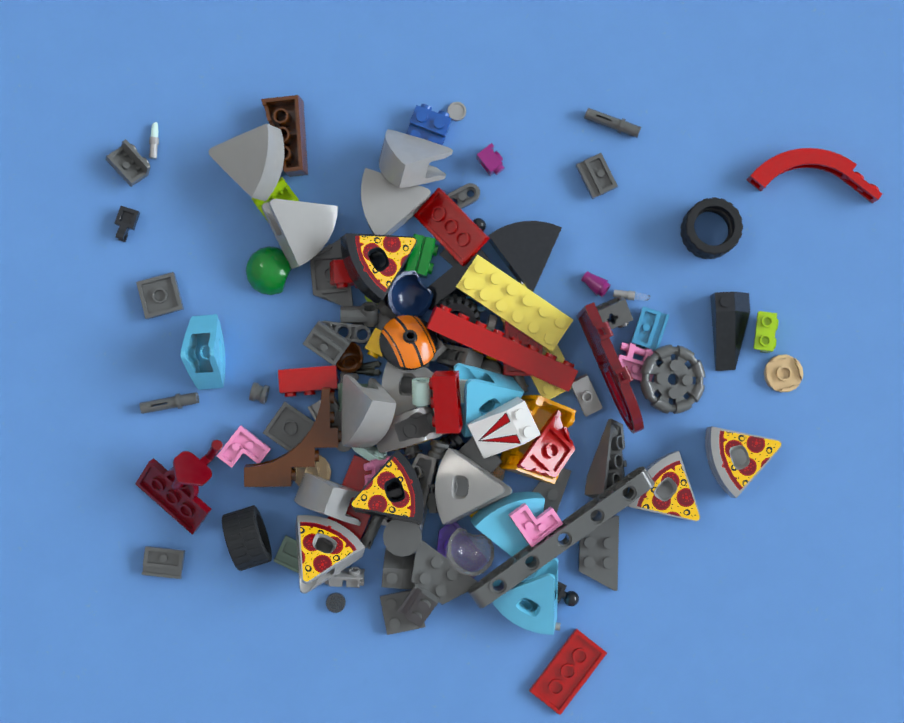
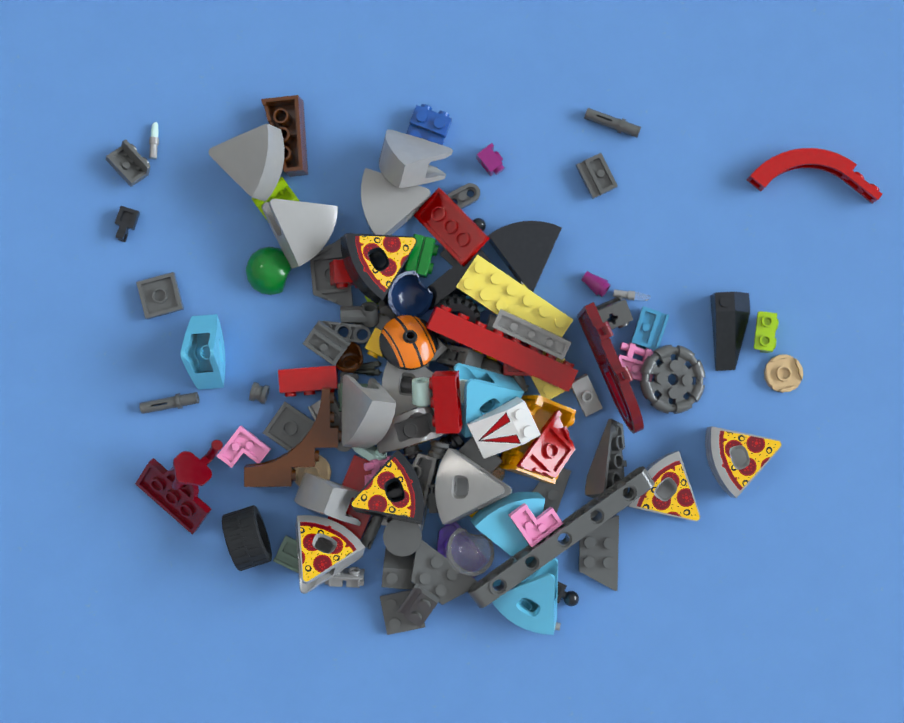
(163, 562): dark grey plate -> none
(335, 602): clear smoke tile -> none
(457, 111): light grey piece -> none
(531, 334): none -> light grey plate
(567, 671): red tile -> none
(727, 212): black tyre -> none

